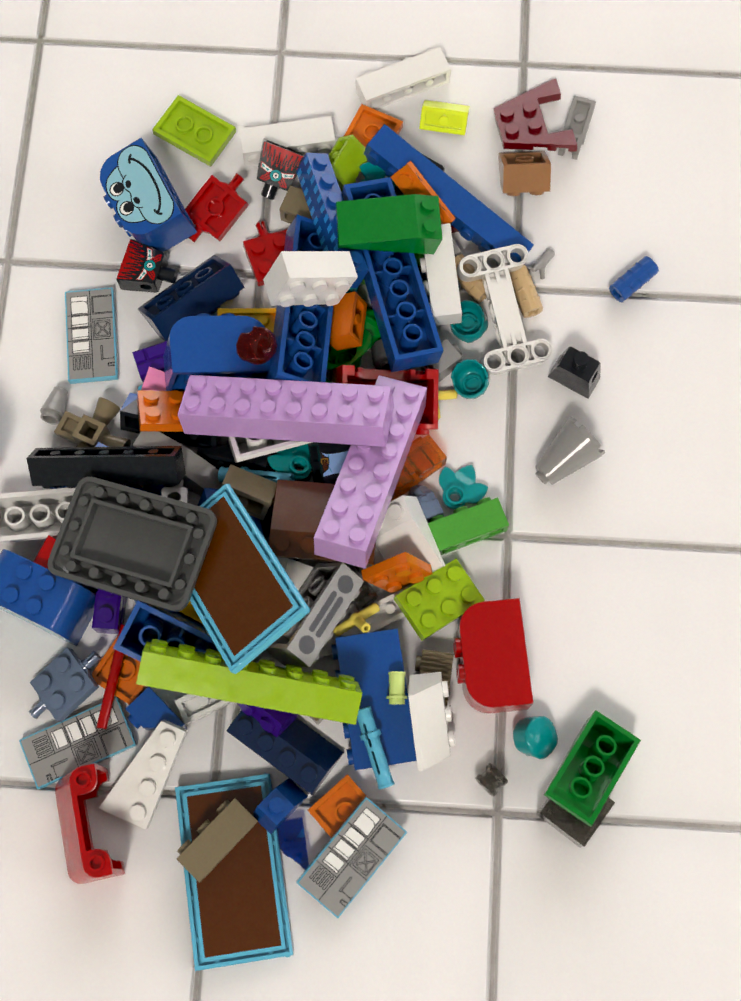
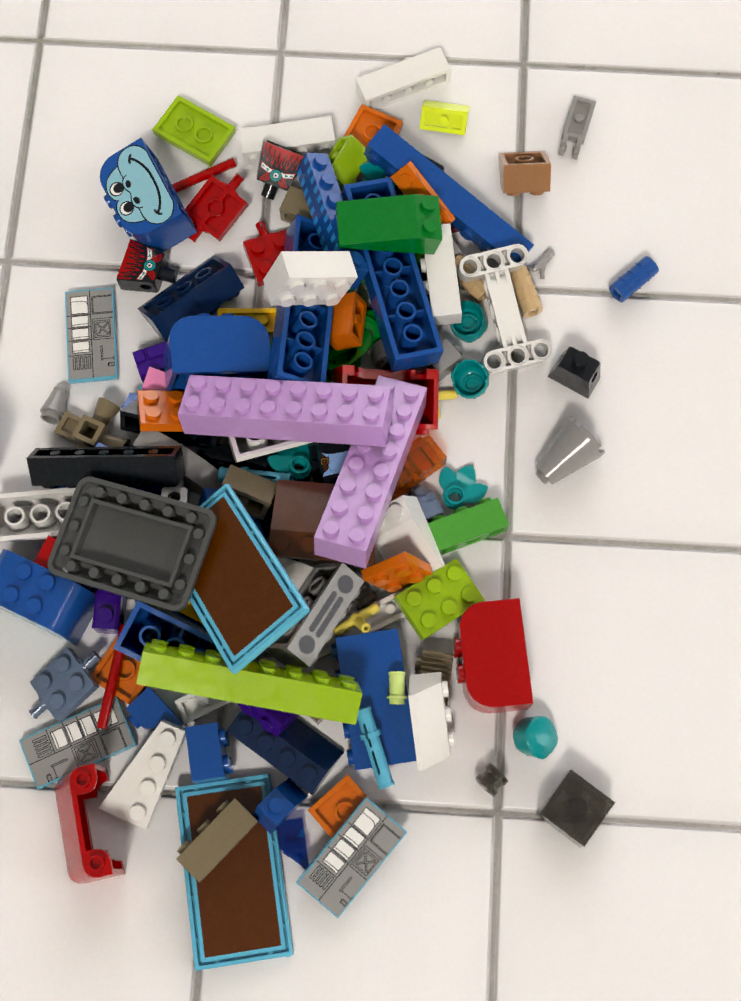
(204, 175): none -> red bar
(208, 753): none -> blue brick
(256, 346): clear red hair -> none
(523, 125): wing -> none
(592, 767): green slope -> none

